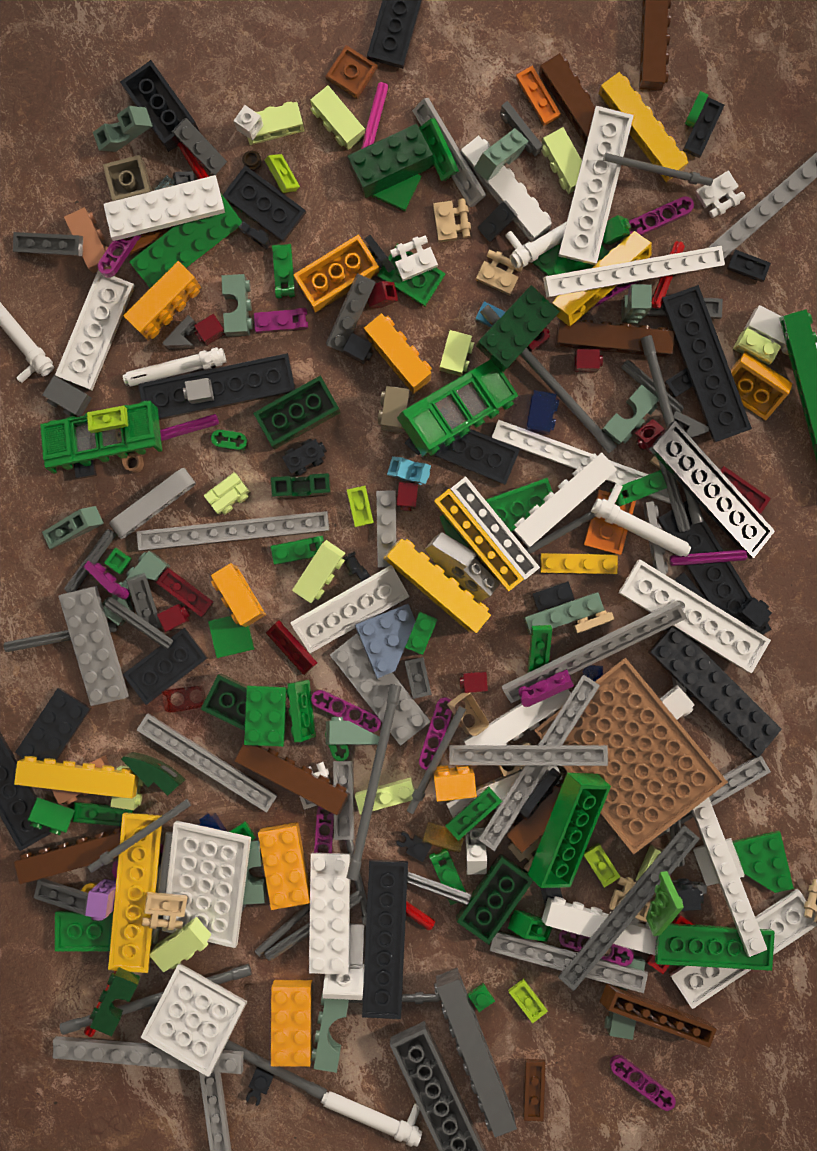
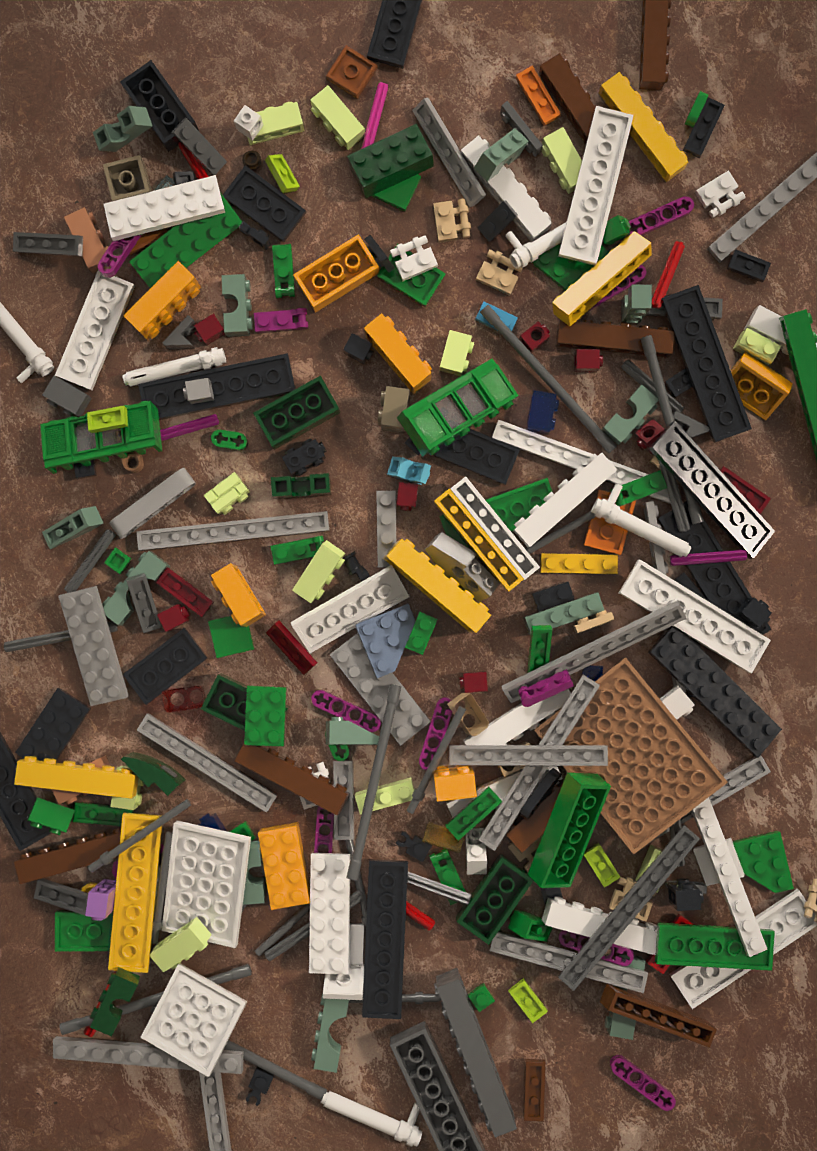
(106, 579): magenta plate -> none
(138, 623): dark grey axle -> none
(164, 904): tan plate -> none
(291, 1023): light orange brick -> none
(301, 710): green plate -> none
(350, 312): dark grey plate -> none
(360, 506): lime plate -> none
(382, 294): dark red brick -> none
(418, 677): dark grey plate -> none
(442, 156): green plate -> none
(517, 328): dark green brick -> none
(633, 271): white plate -> none
(665, 906): bright green wing -> none
(692, 177): dark grey bar -> none

